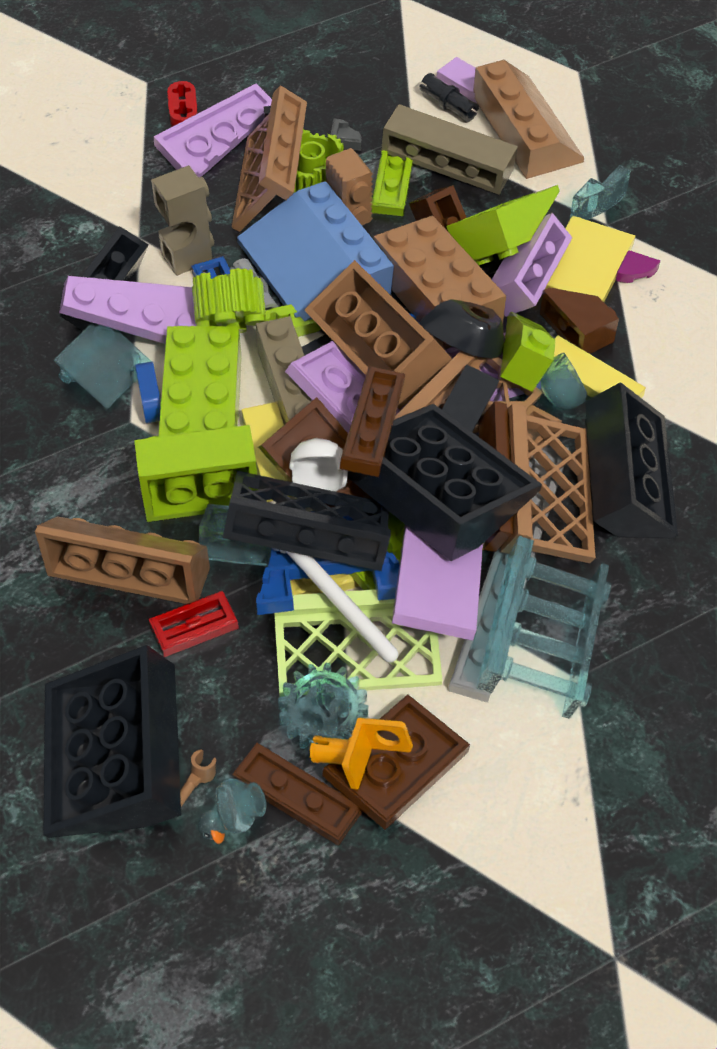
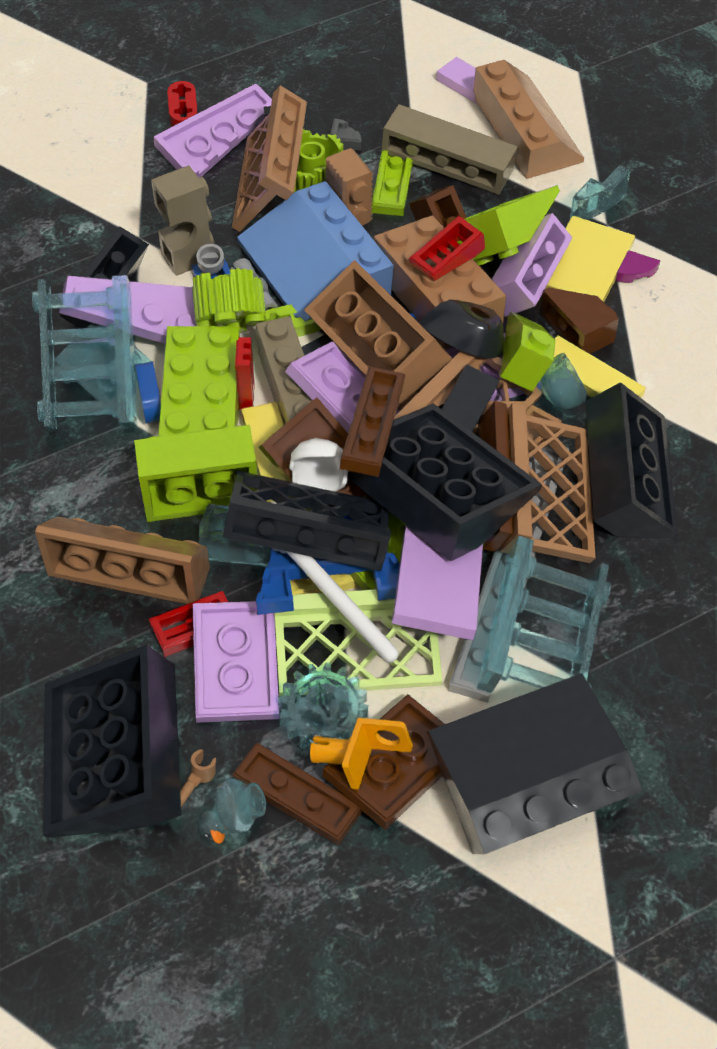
(117, 333): none -> clear light blue fence
(210, 258): none -> light grey hinge
(234, 663): none -> lavender tile
(244, 372): none -> red tile
(449, 97): black pin -> none
(456, 231): none -> red slope
(532, 764): none -> black slope

